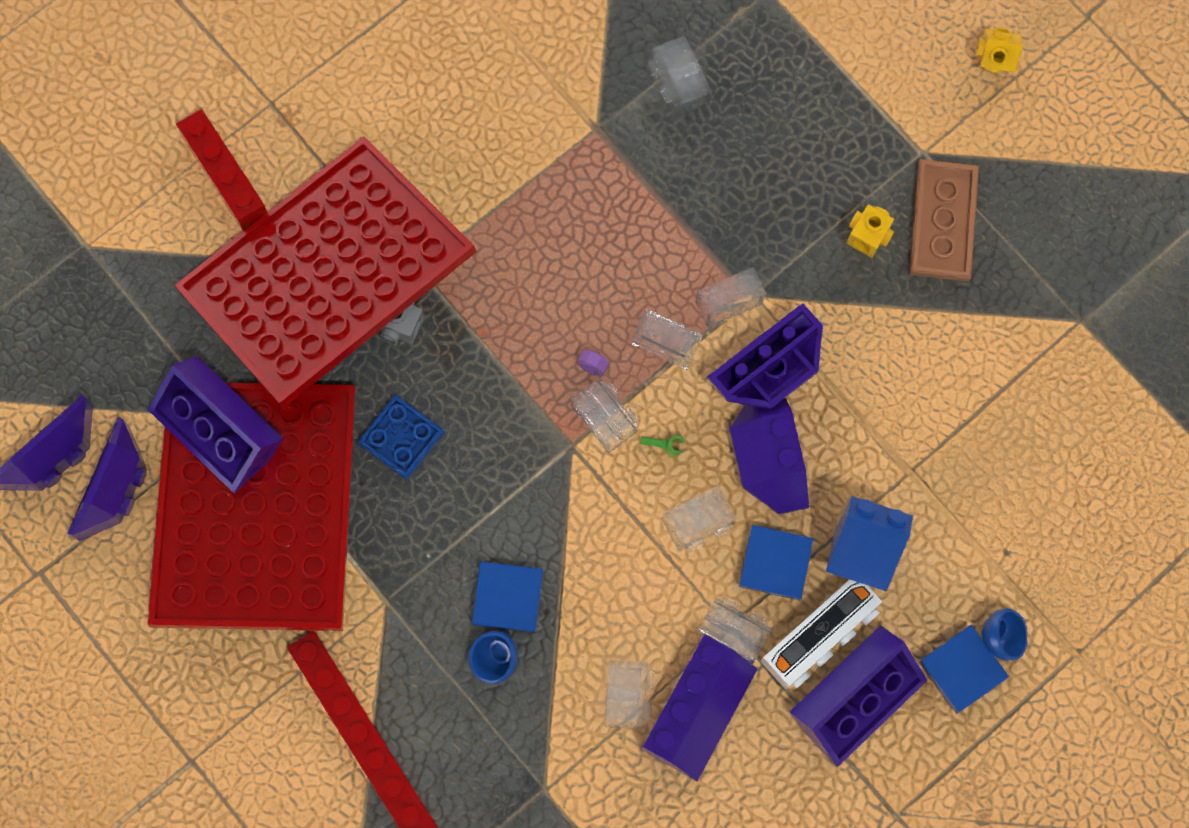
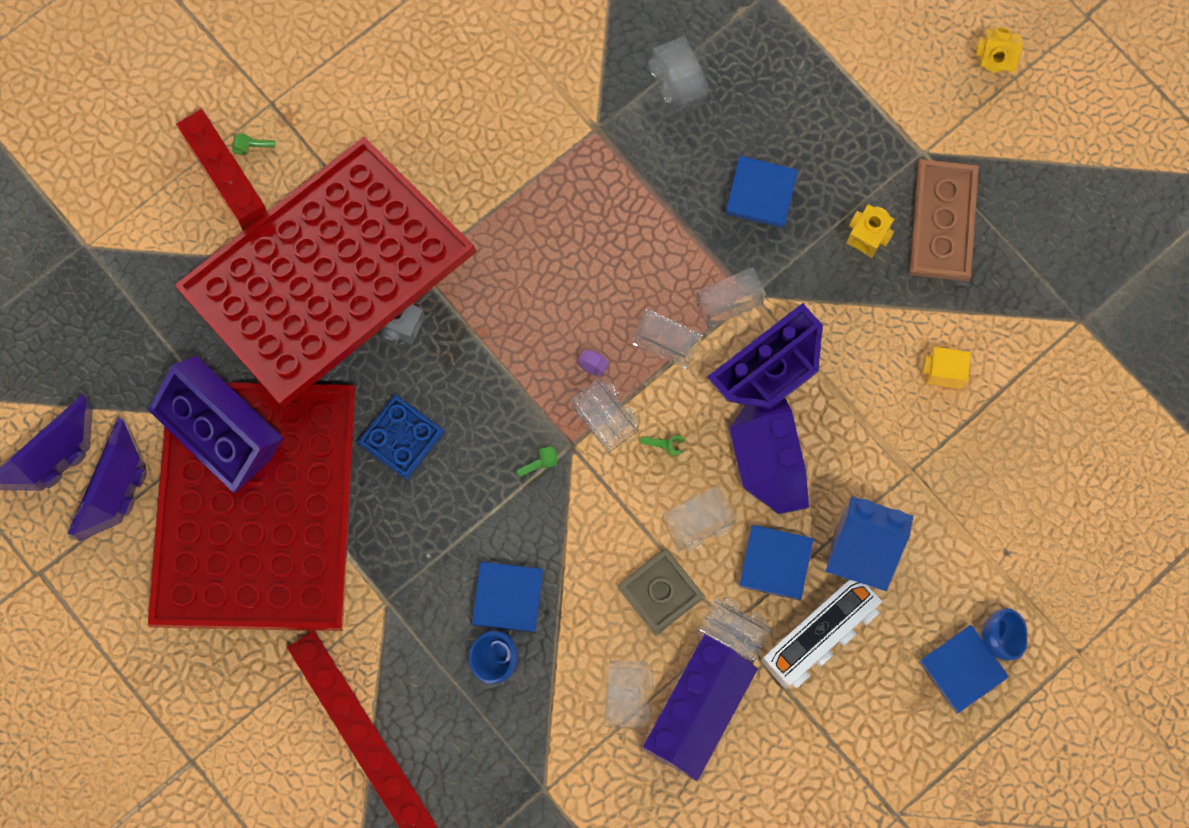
(243, 142): none -> bright green hand
(548, 459): none -> bright green hand
(661, 591): none -> dark tan tile
(761, 192): none -> blue tile
(859, 695): dark purple slope -> none
(947, 367): none -> yellow brick

